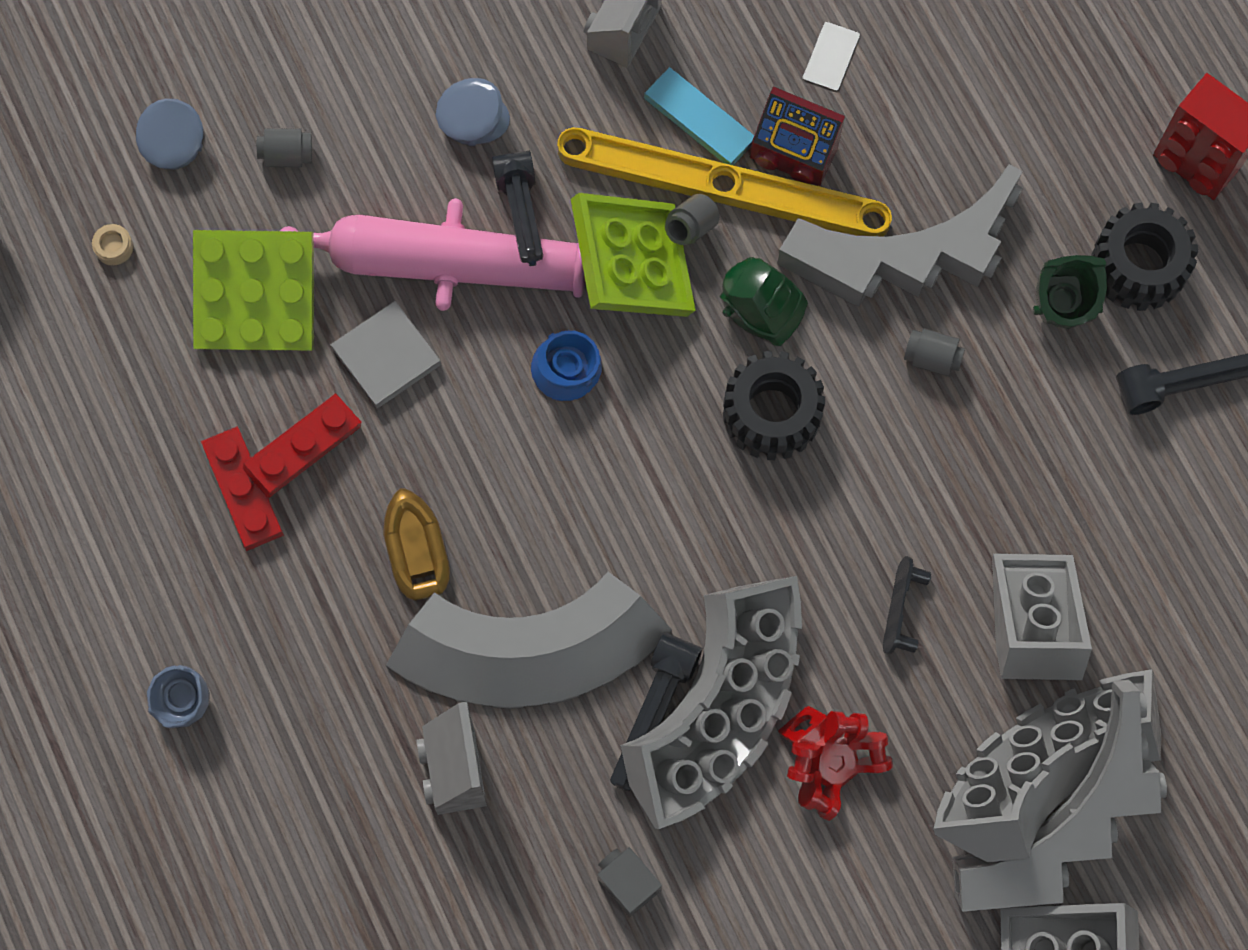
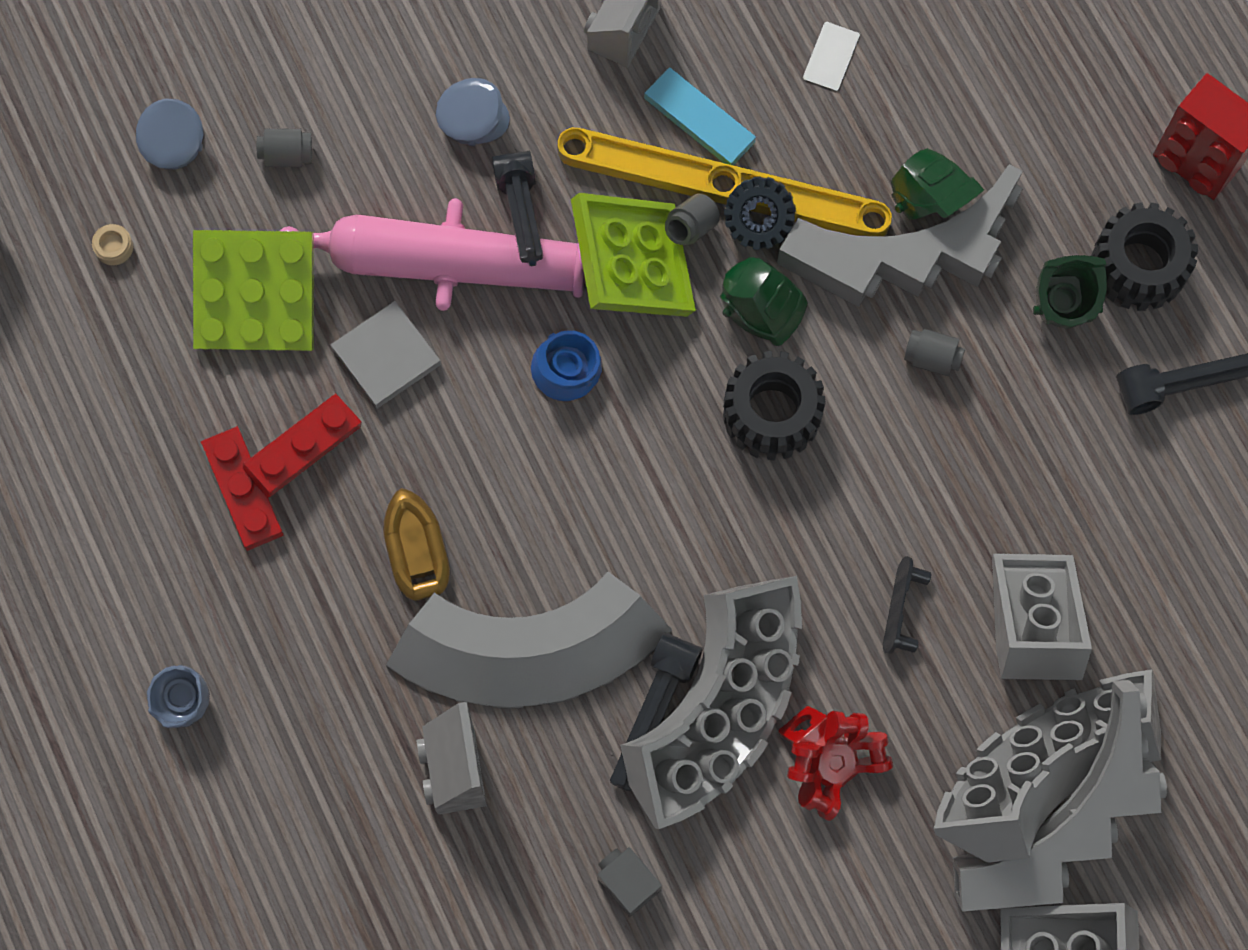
(774, 227): none -> black bush
(796, 137): slope -> none
(931, 185): none -> dark green helmet

